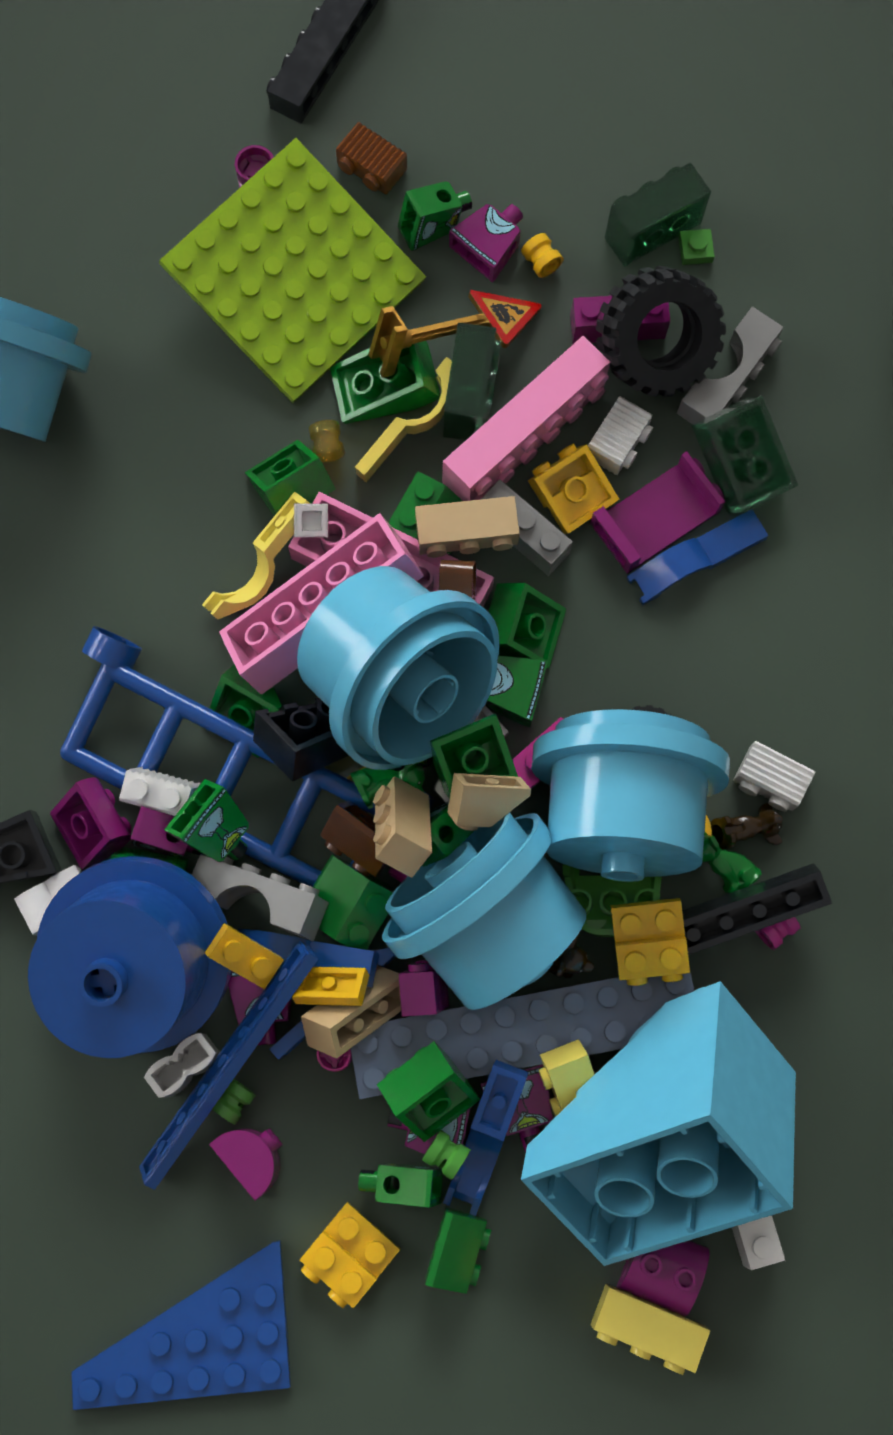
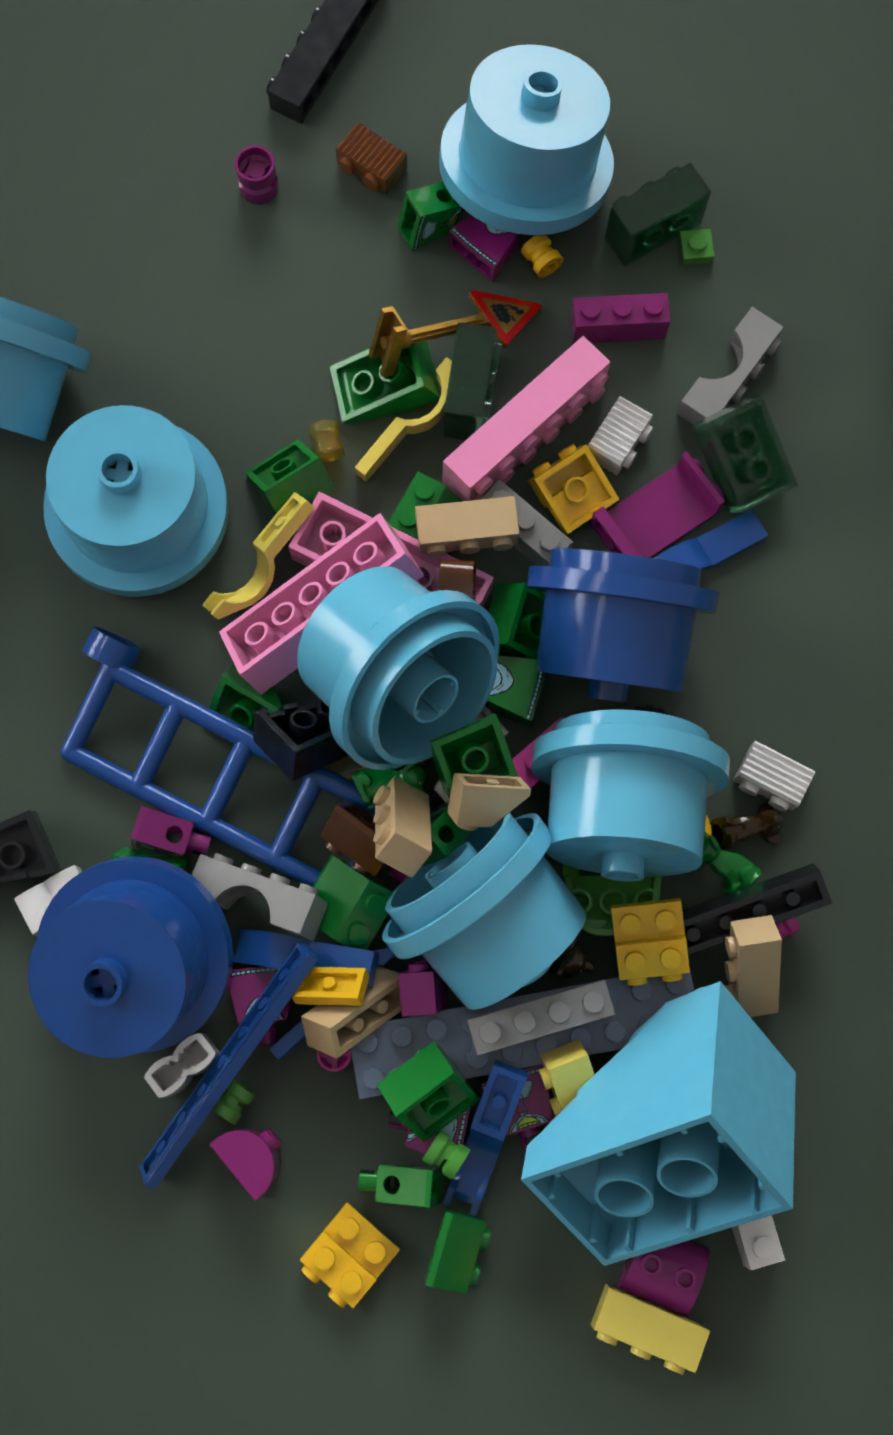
(91, 822): magenta brick -> none
(133, 502): none -> medium azure piece
(156, 790): white brick -> none
(209, 1344): blue wing -> none
(211, 823): green torso -> none
(244, 956): yellow plate -> none
(292, 270): lime plate -> none
(310, 520): white tile -> none
(530, 142): none -> medium azure piece
(540, 1017): none -> light grey arch
(618, 619): none -> blue piece
(697, 342): black tyre -> none
(754, 964): none -> tan brick

